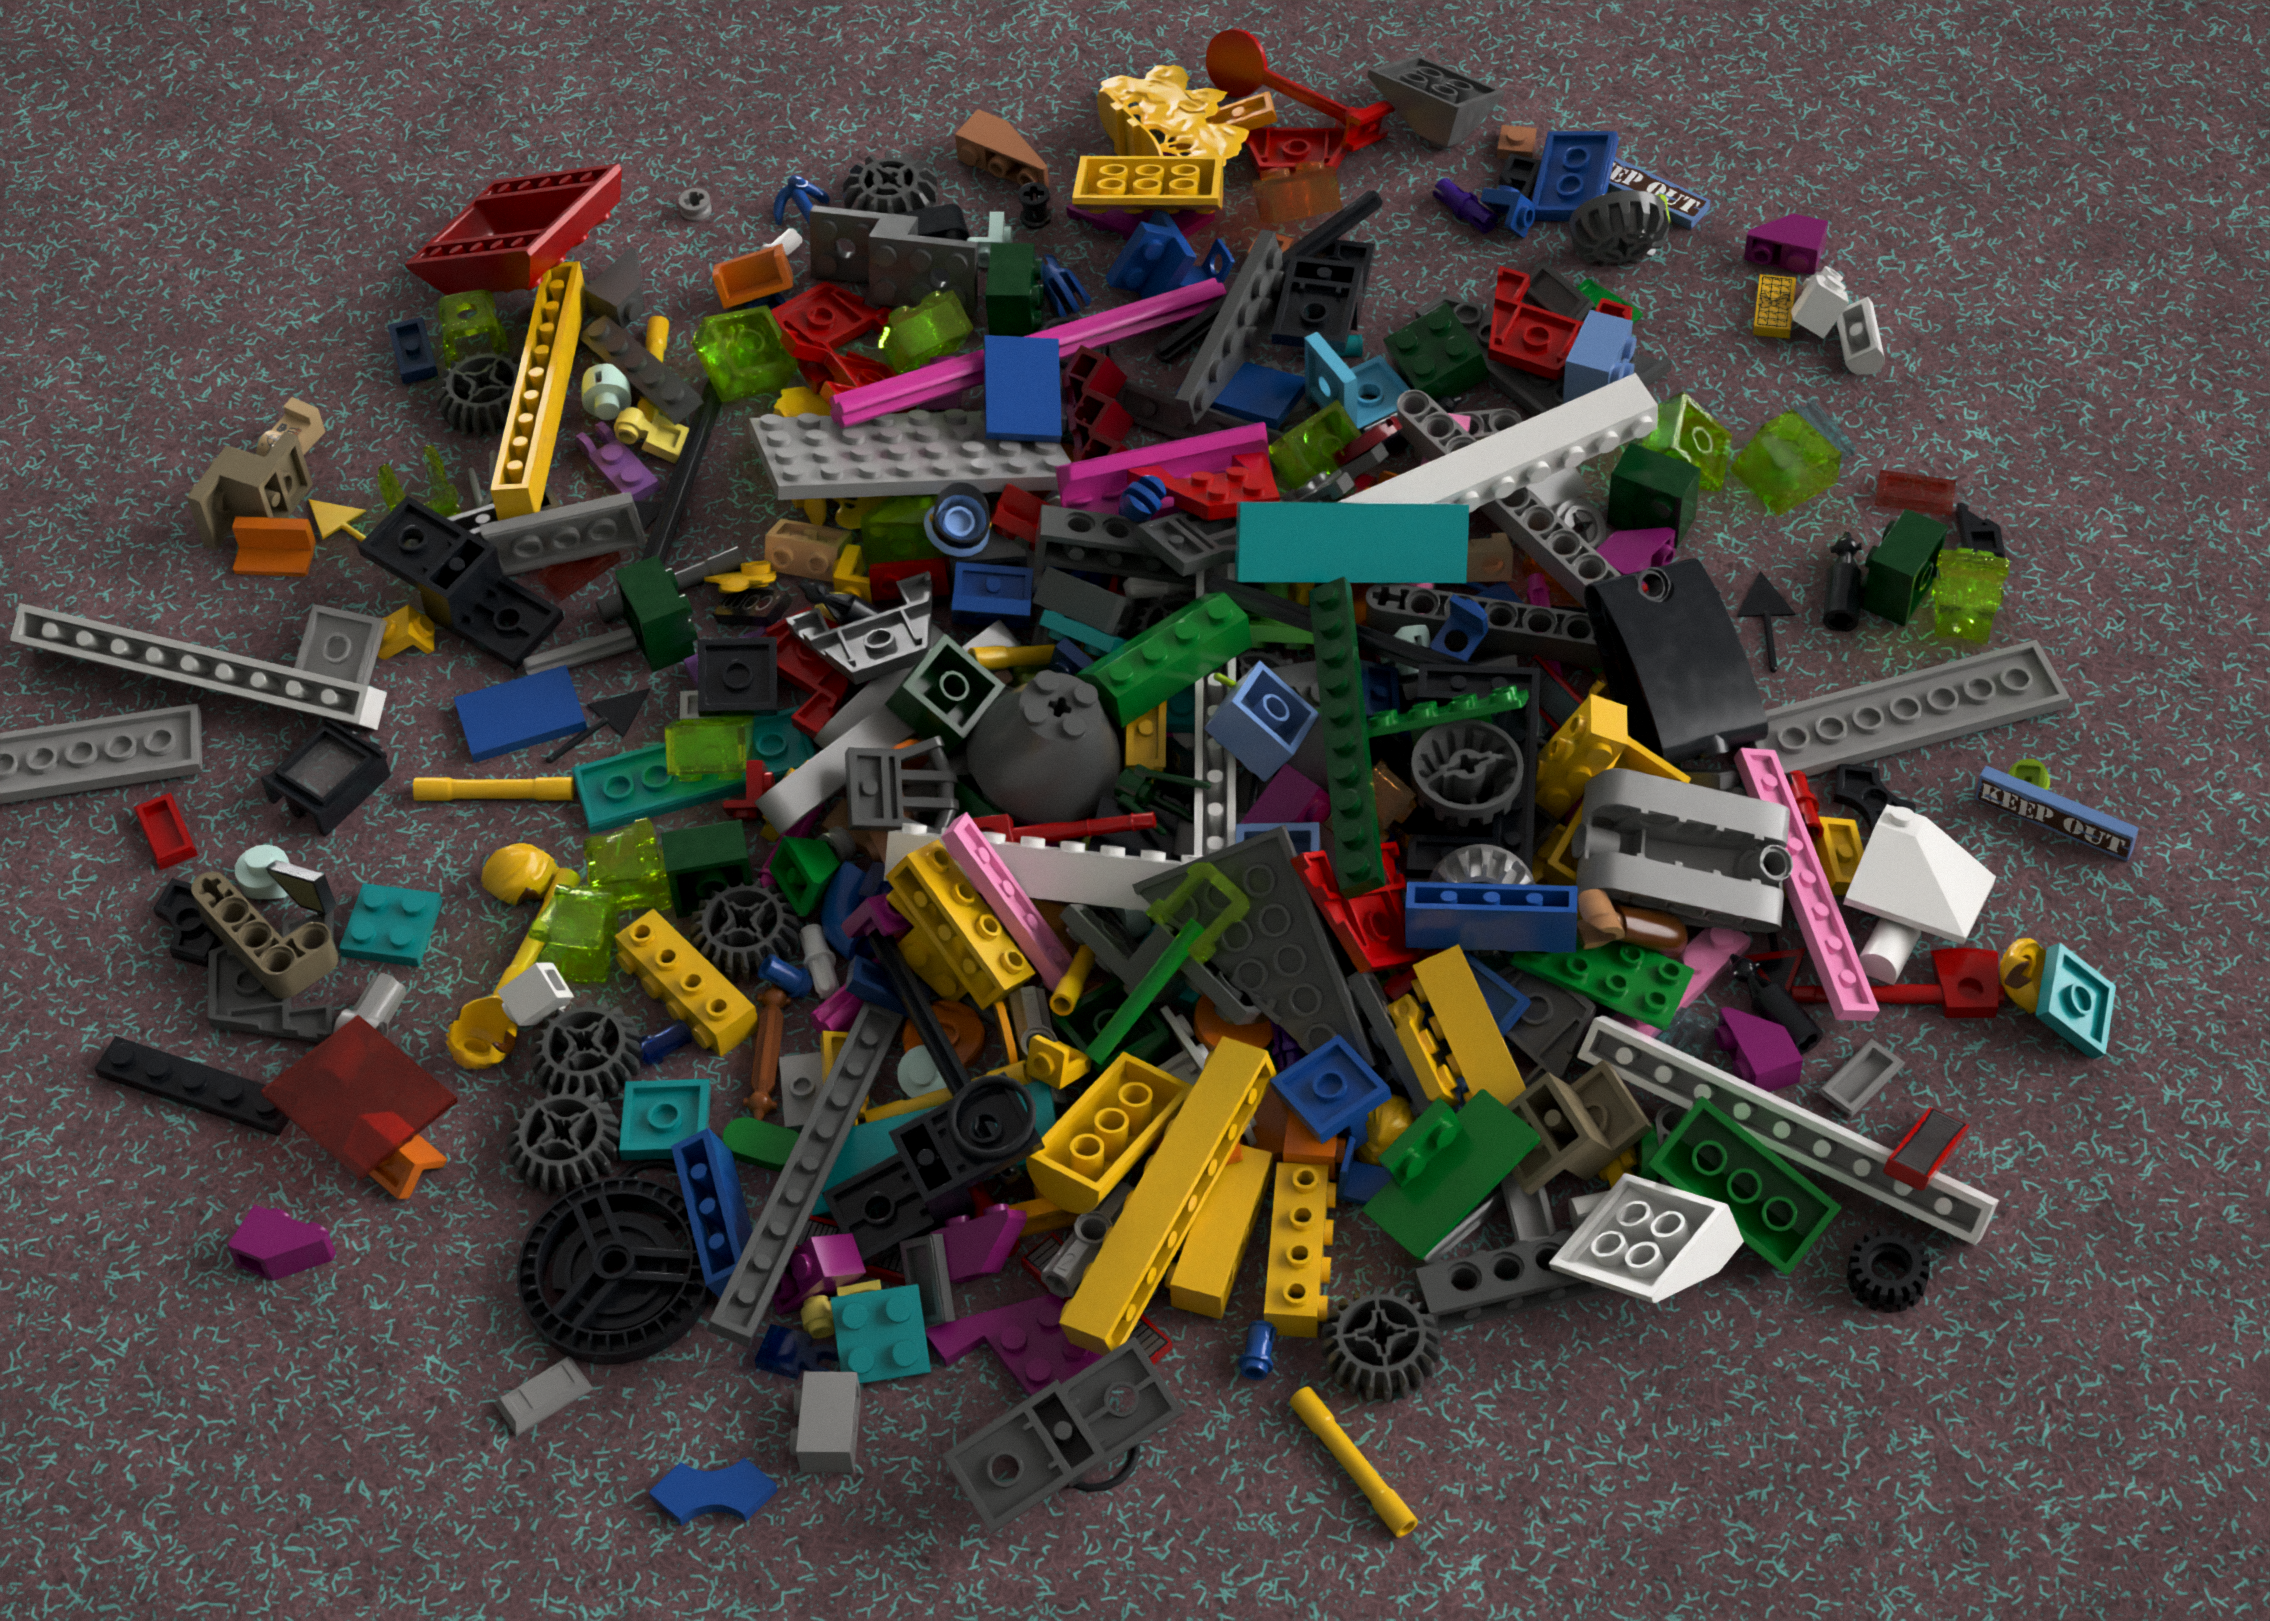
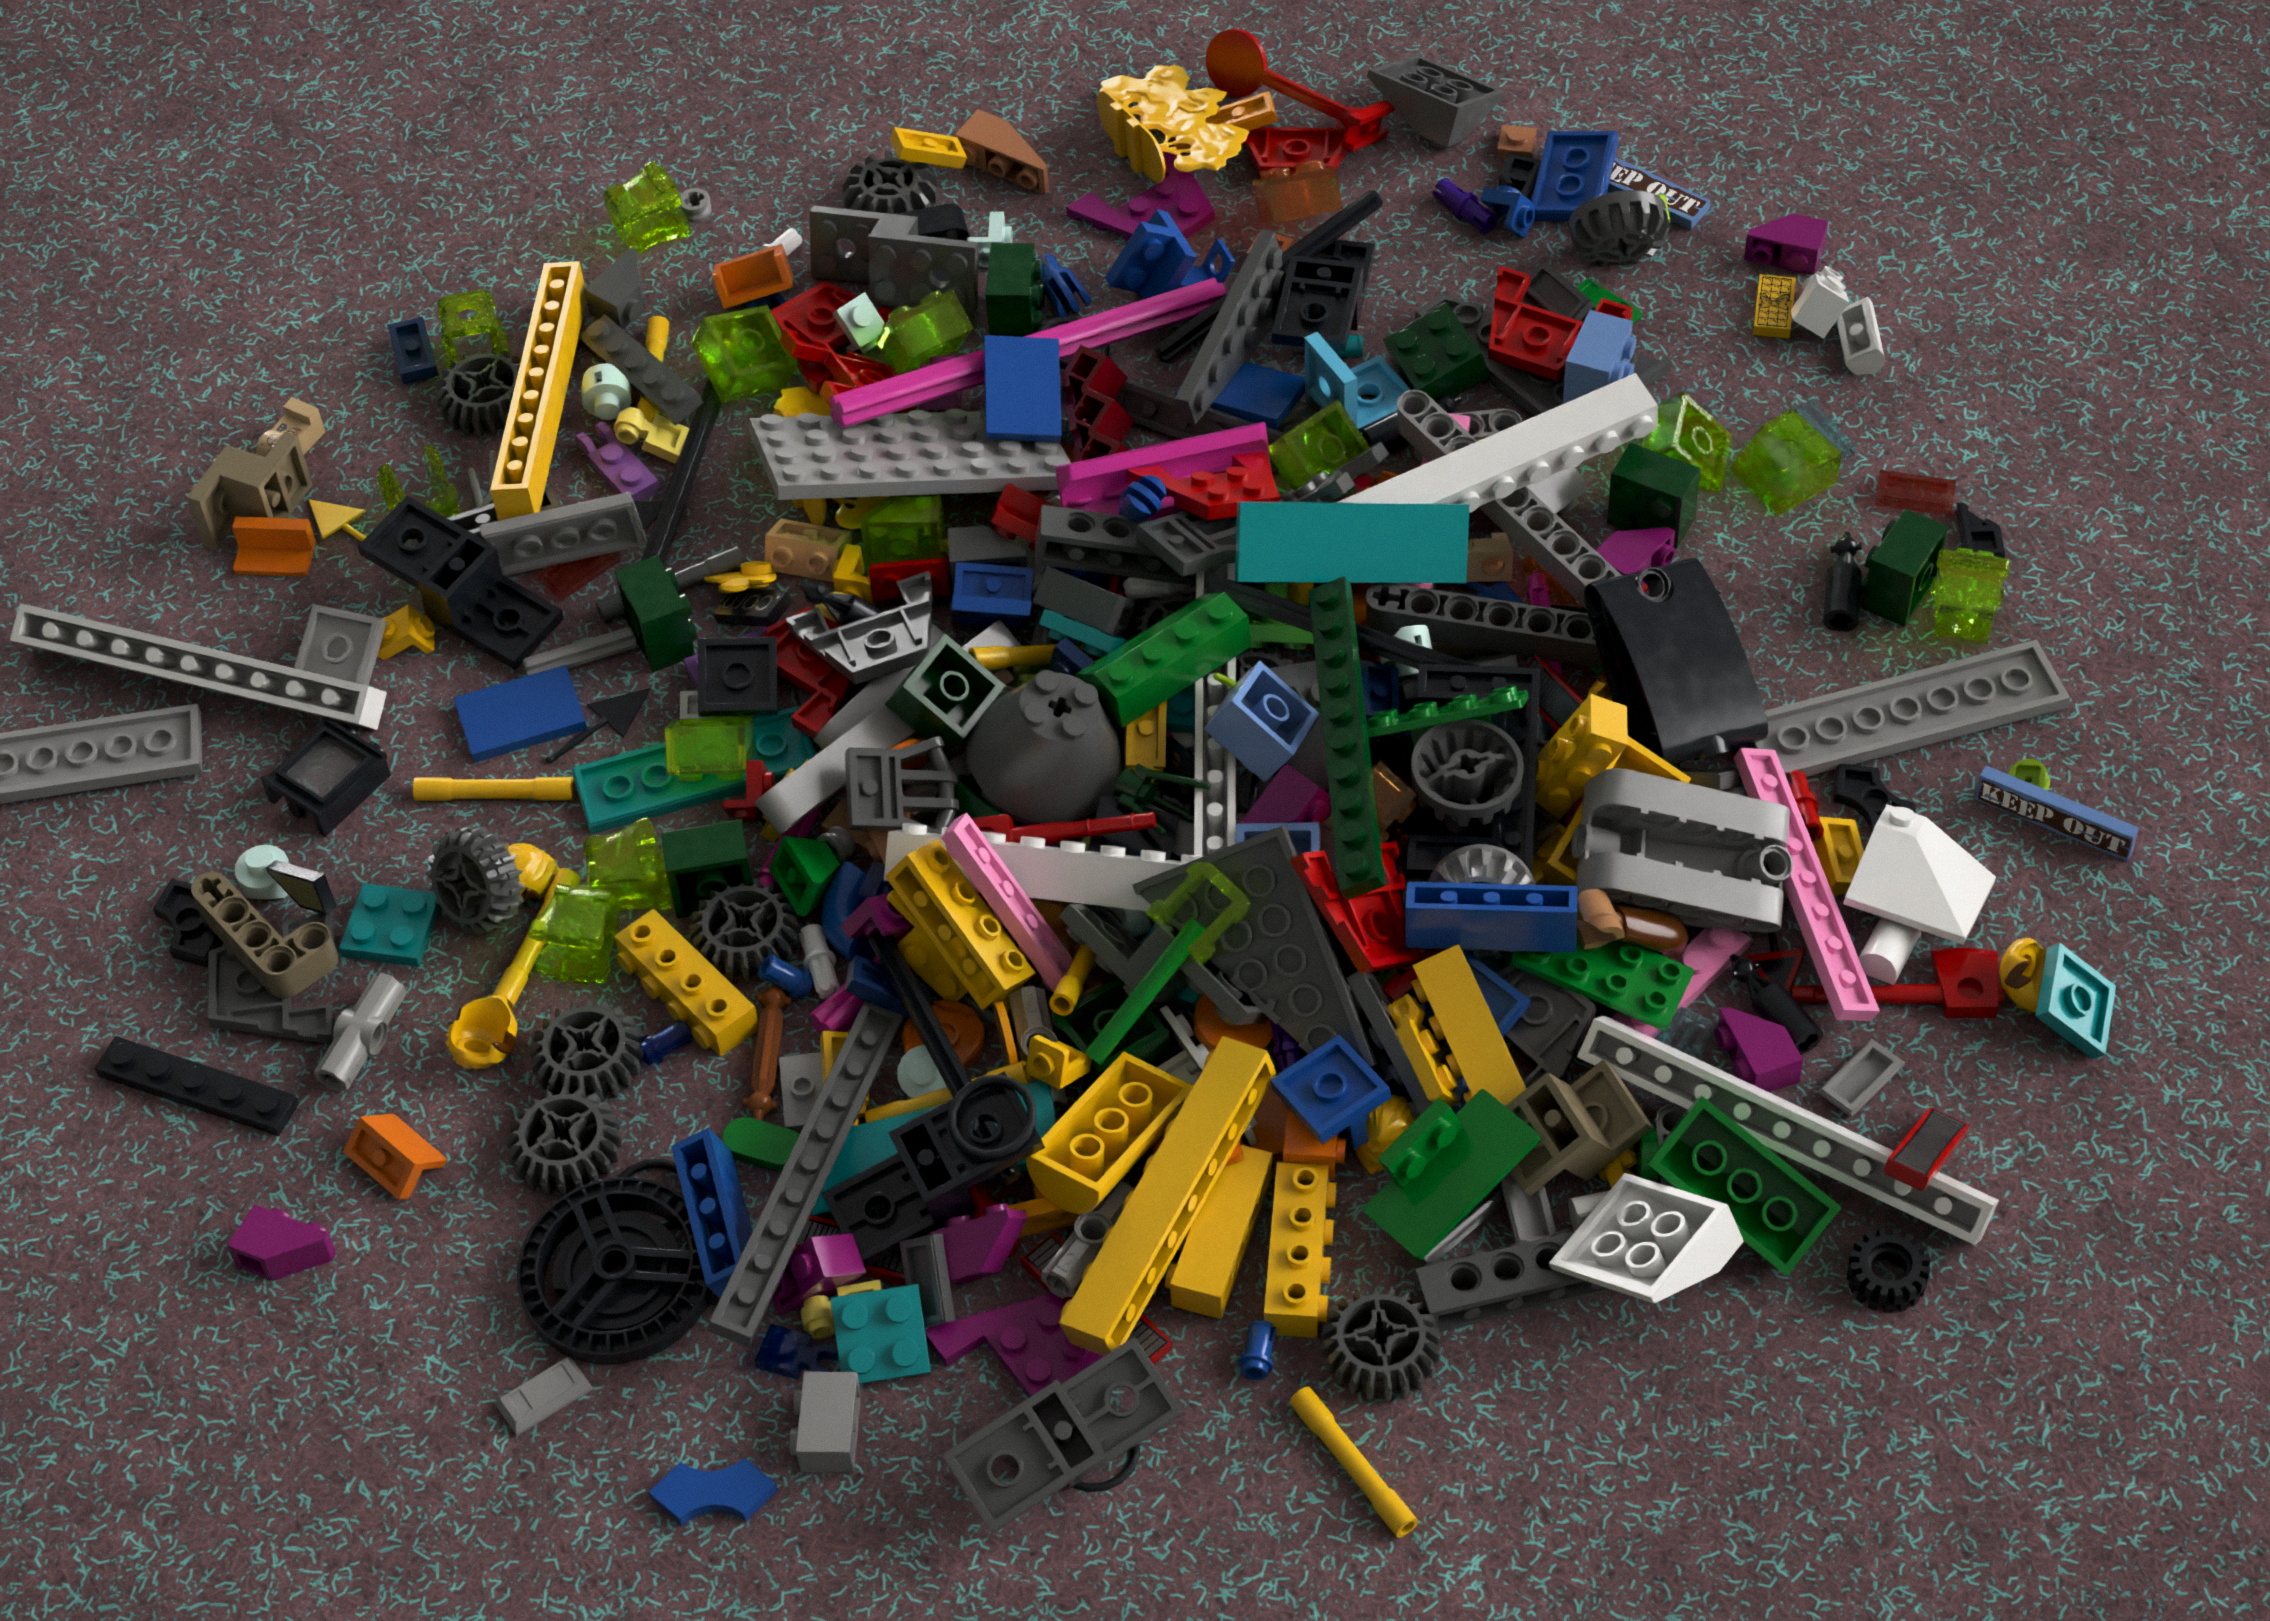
(165, 831): red tile -> none
(359, 1096): clear red piece -> none
(475, 880): none -> dark grey gear
(518, 230): red slope -> none
(535, 995): white brick -> none
(646, 209): none -> clear neon green piece
(661, 1115): teal plate -> none
(797, 189): blue piece -> none
(860, 323): none -> bracket
(928, 148): none -> yellow plate
(959, 520): light blue piece -> none
(1025, 197): black bush -> none
(1149, 184): yellow slope -> none
(1359, 1180): blue bracket -> none
(1366, 441): dark red tile -> none
(1466, 618): blue bracket -> none
(1581, 511): light grey gear -> none
(1765, 602): black piece -> none

